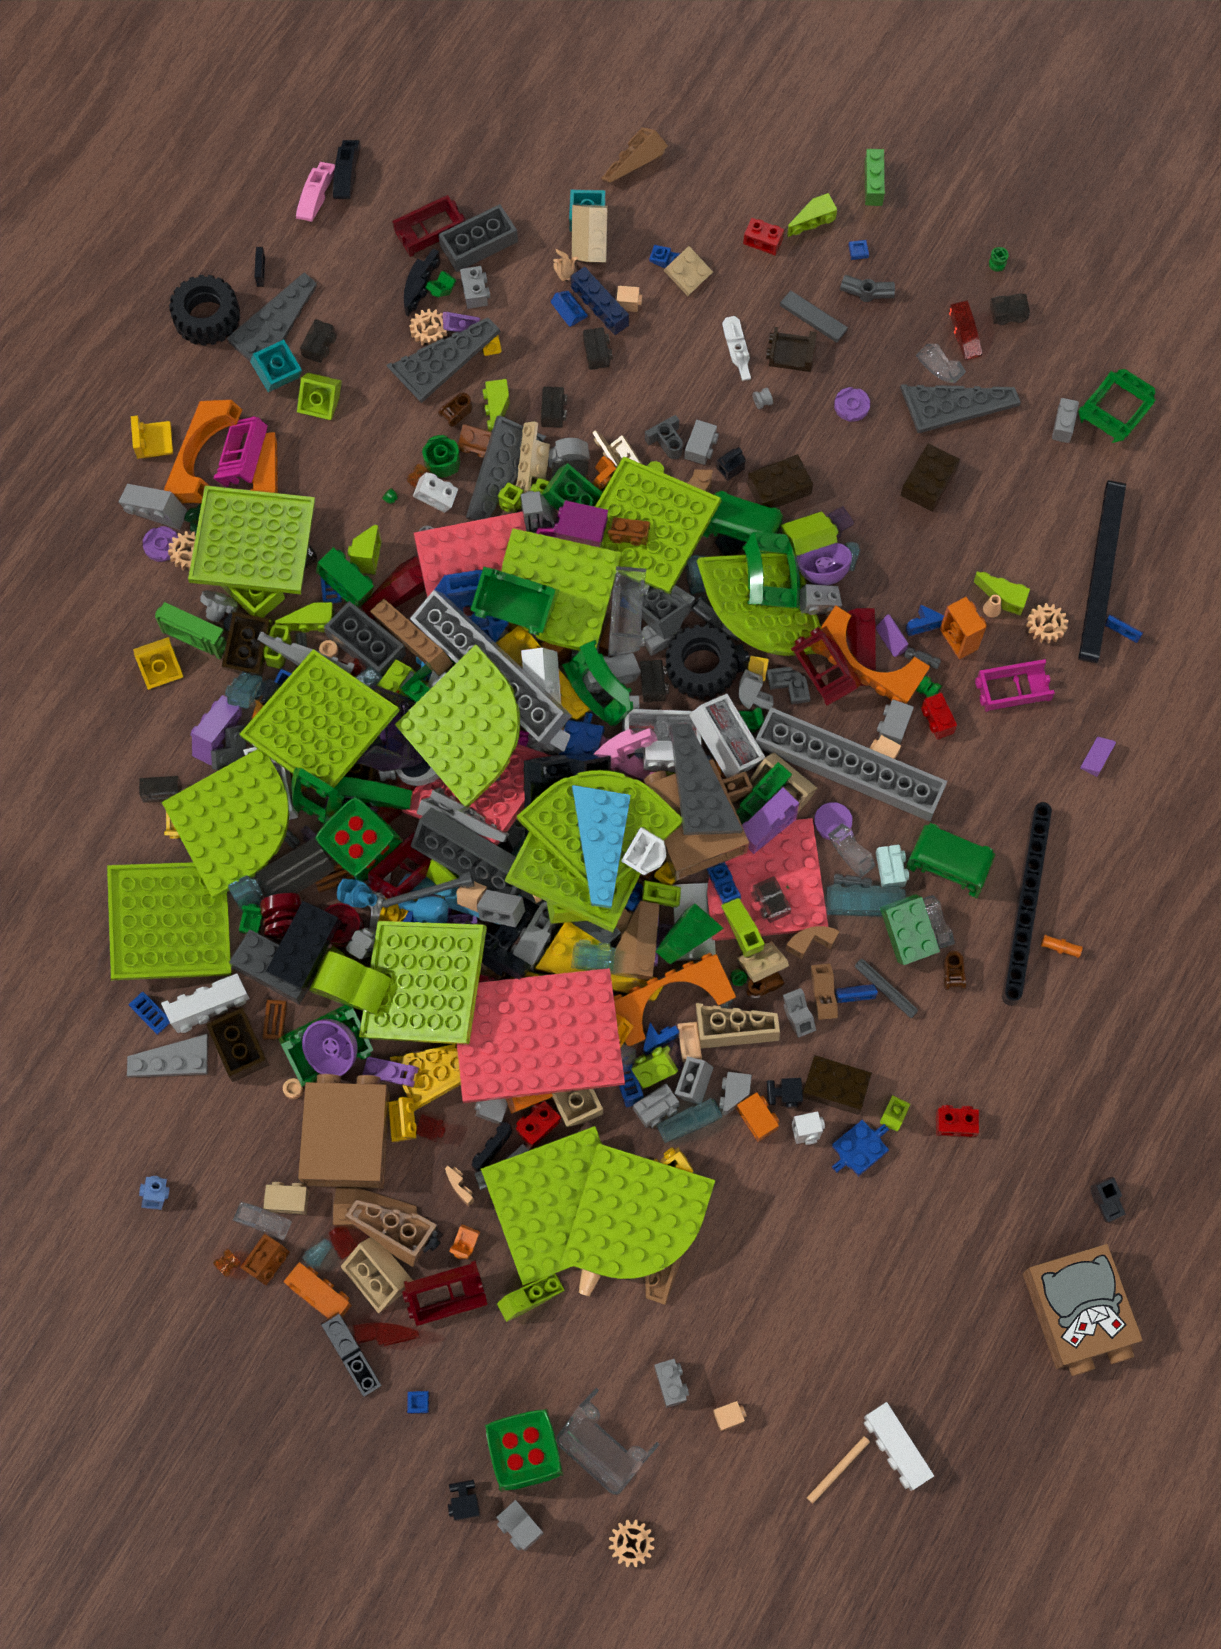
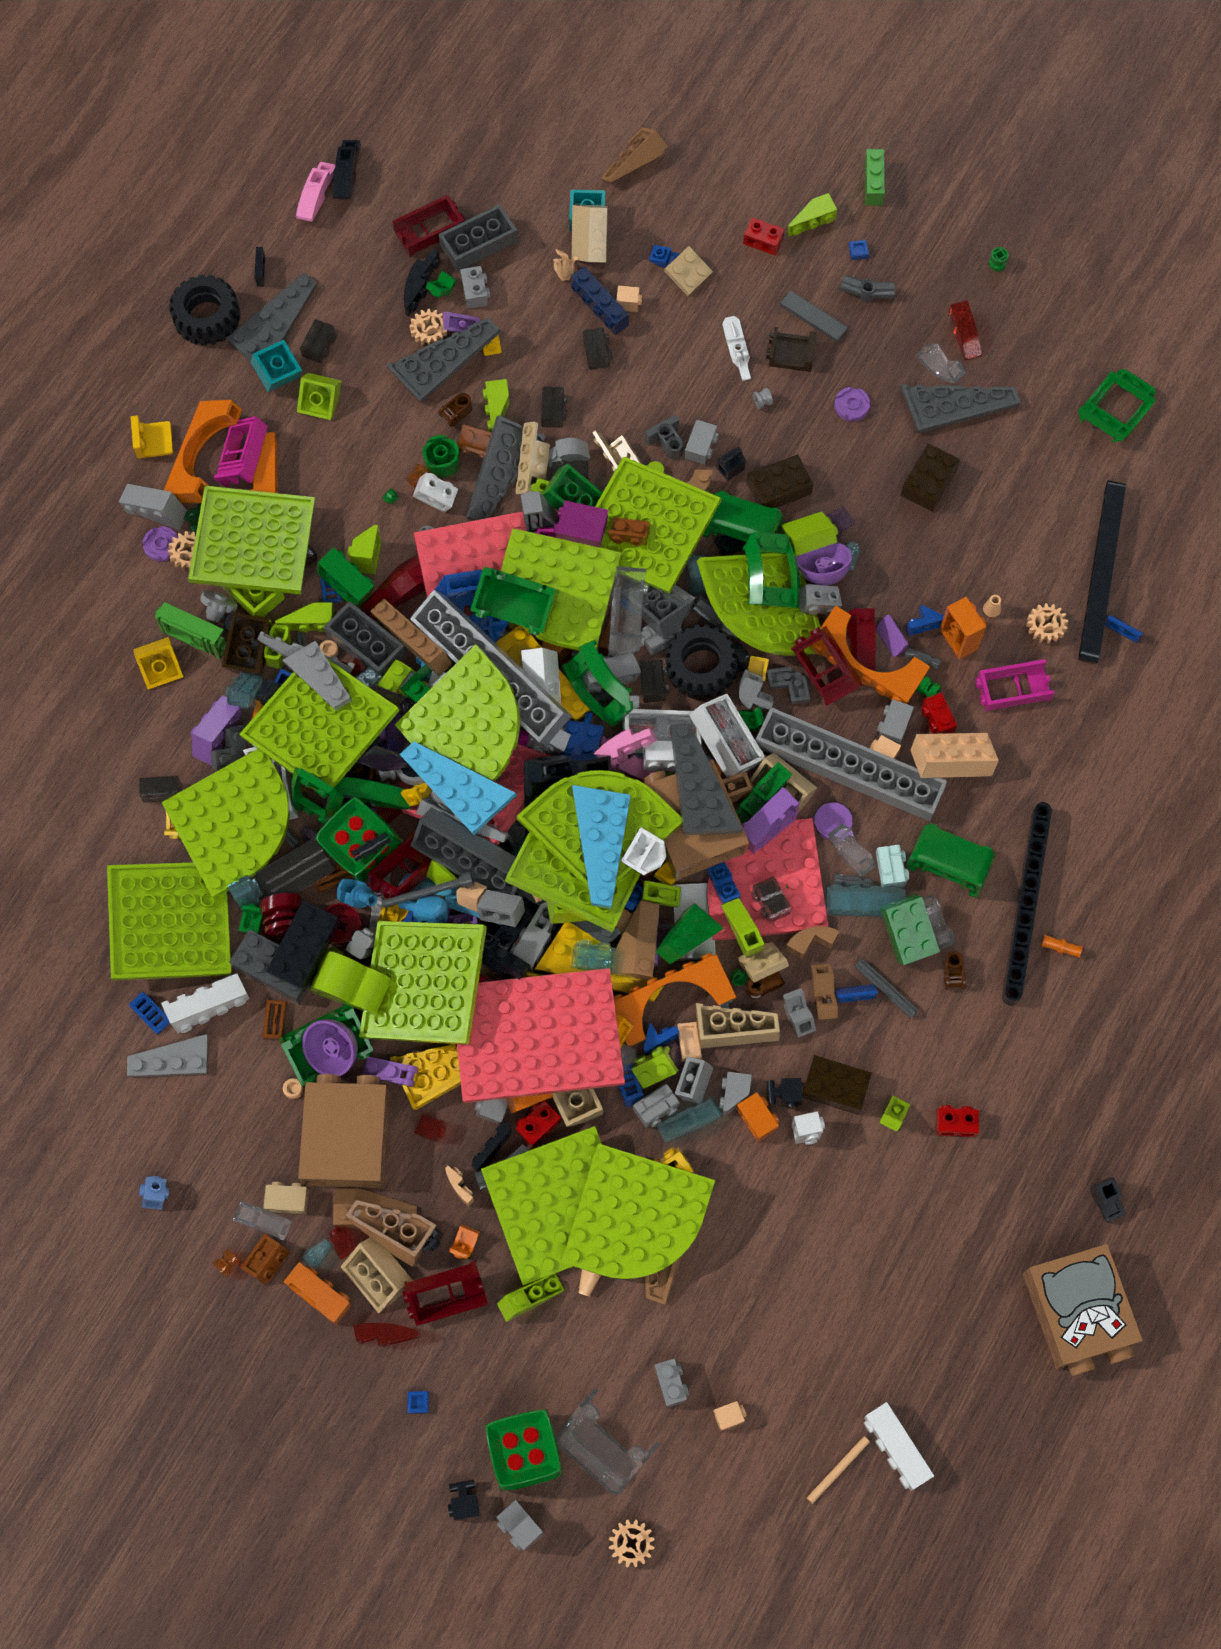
(237, 1044): dark brown brick -> none
(318, 674): none -> light grey wing
(351, 1354): black slope -> none
(371, 846): none -> black pin
(402, 1119): yellow bracket -> none
(416, 794): none -> yellow bracket
(466, 793): none -> medium azure wing
(510, 498): lime brick -> none
(568, 308): blue slope -> none
(606, 468): orange bracket -> none
(860, 1148): blue plate -> none
(954, 755): none -> light nougat brick
(1009, 308): clear smoke brick -> none
(1012, 595): lime slope -> none
(1065, 420): light grey brick -> none
(1097, 756): medium lavender slope -> none

